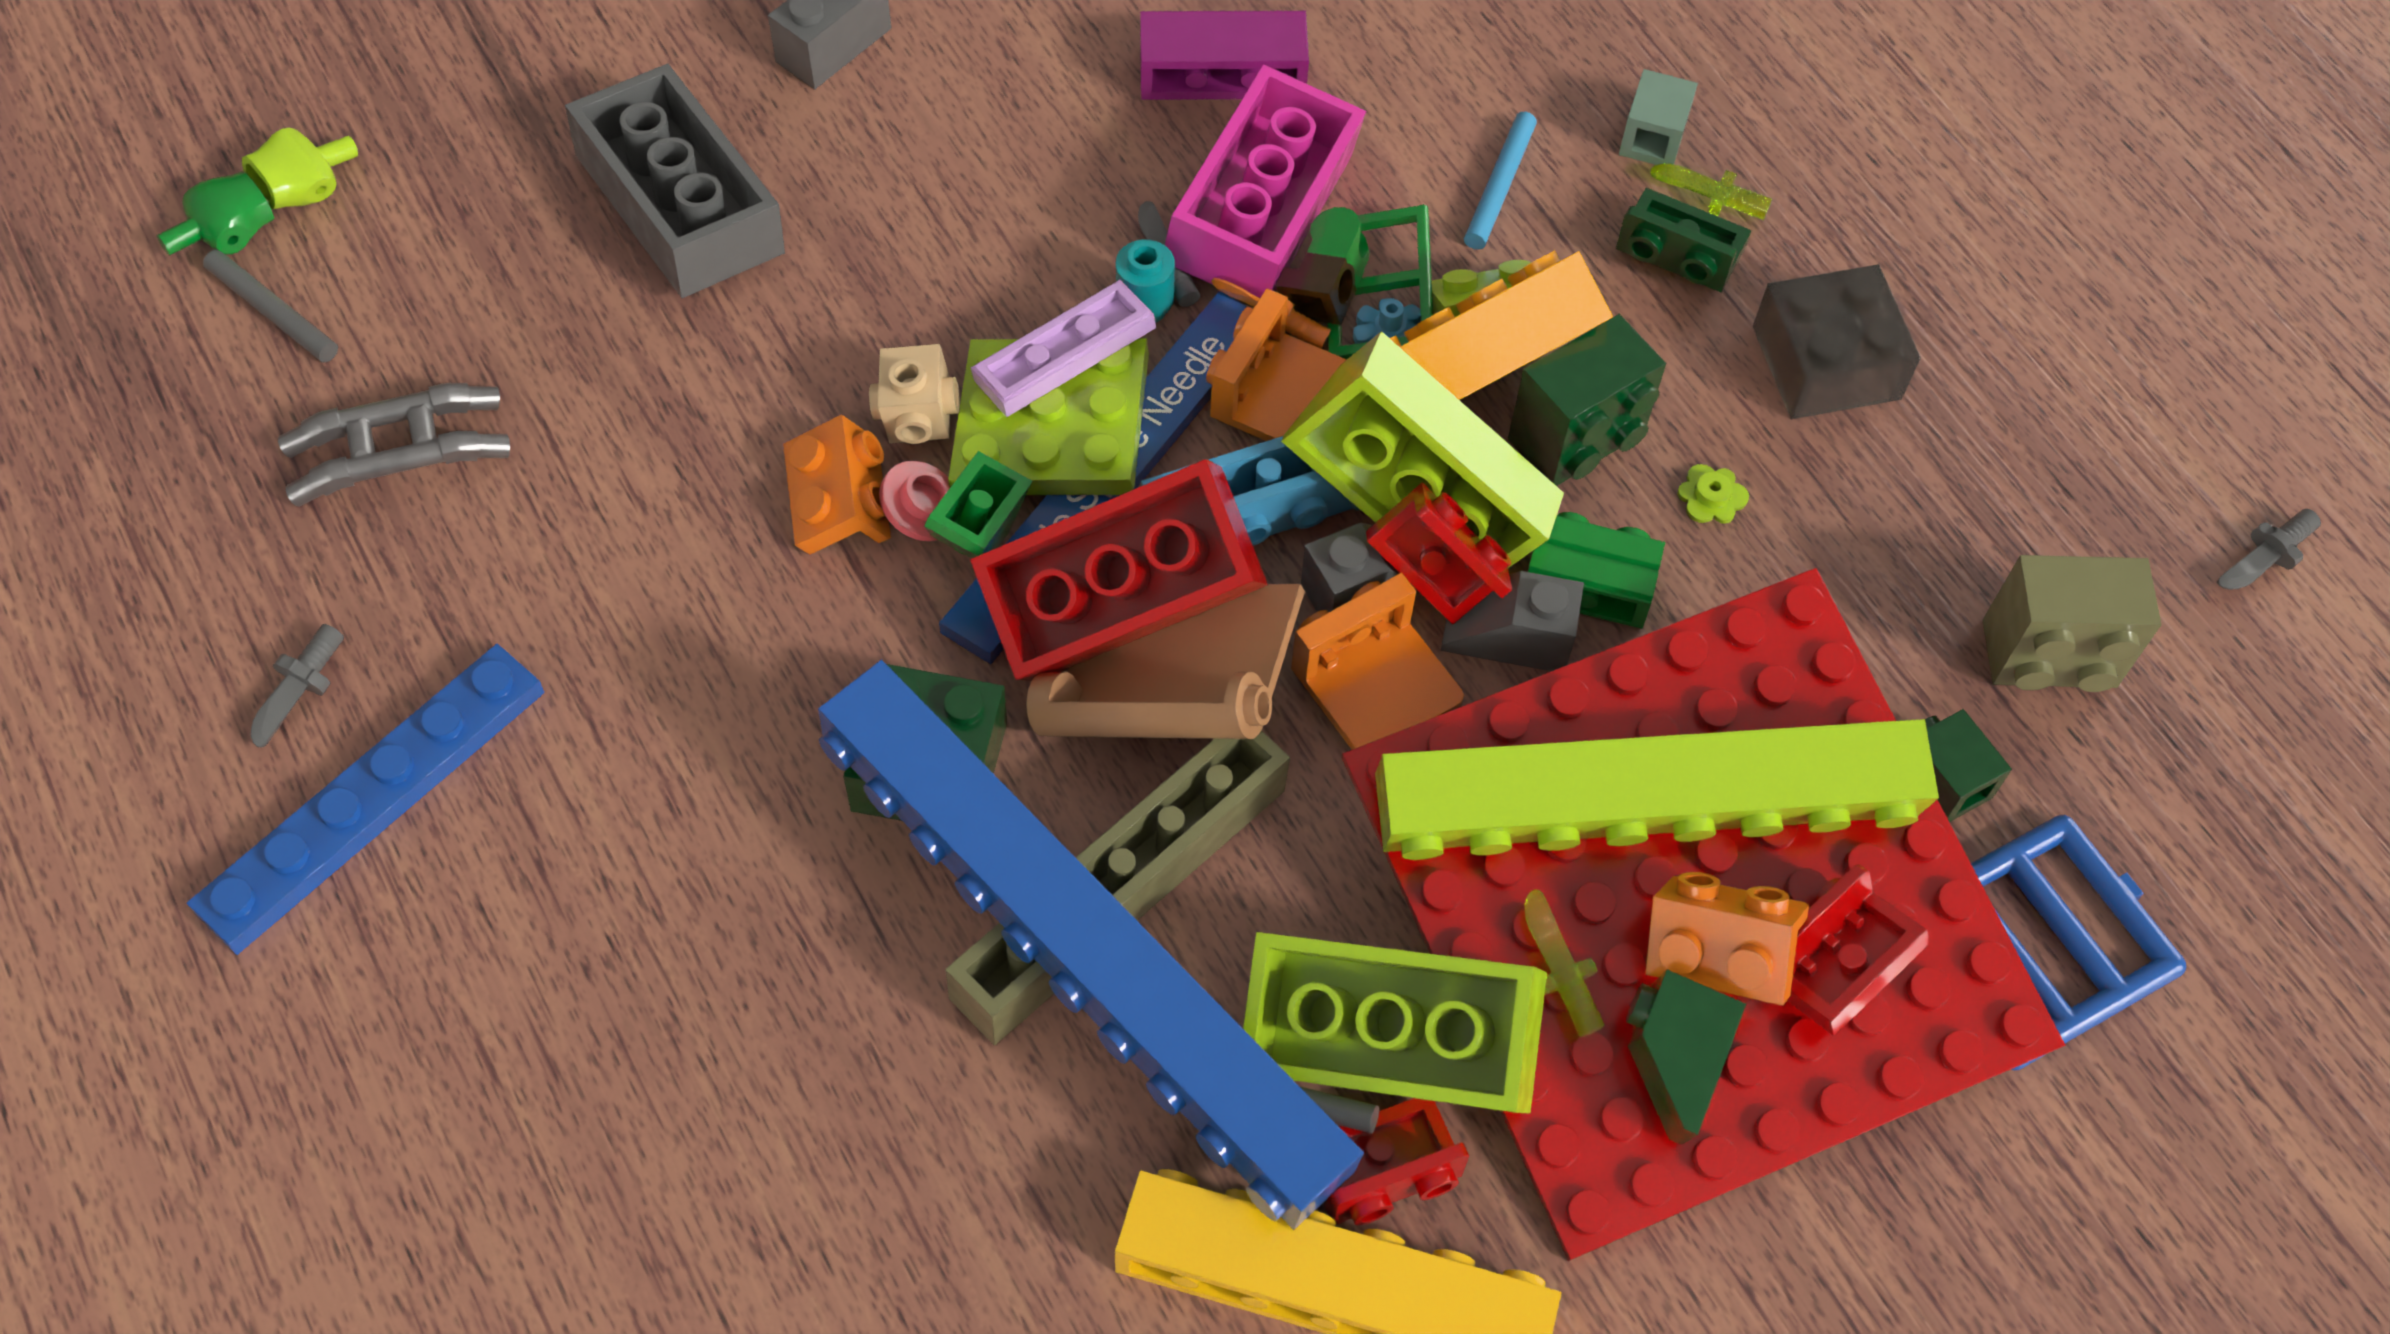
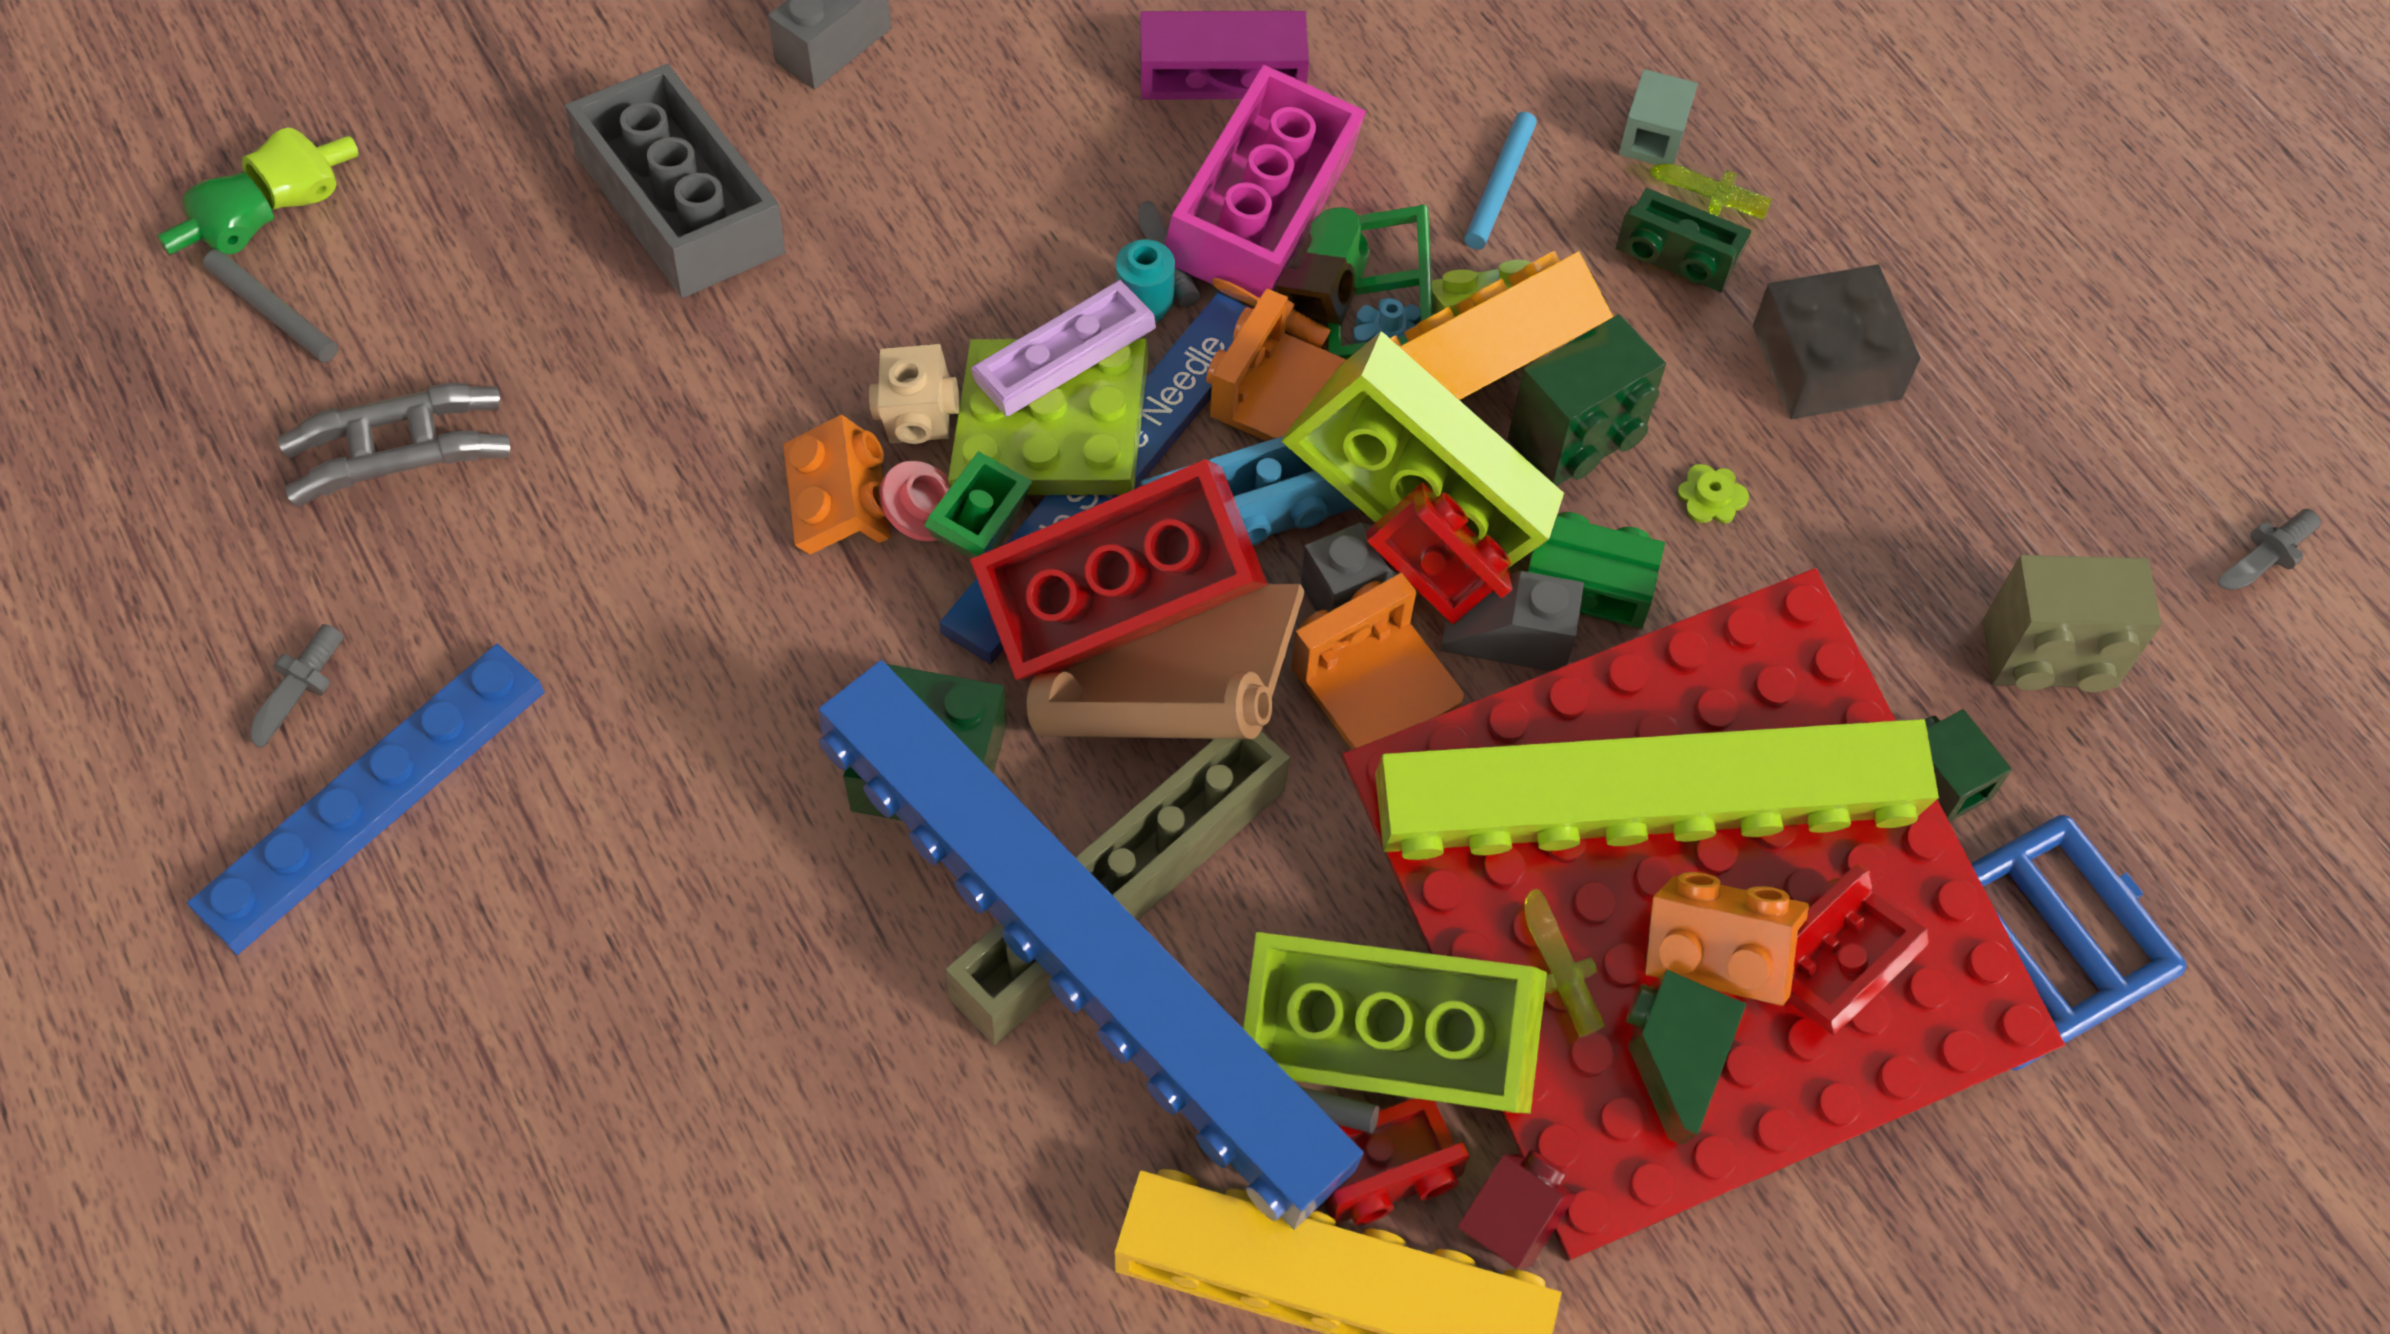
(1518, 1208): none -> dark red brick

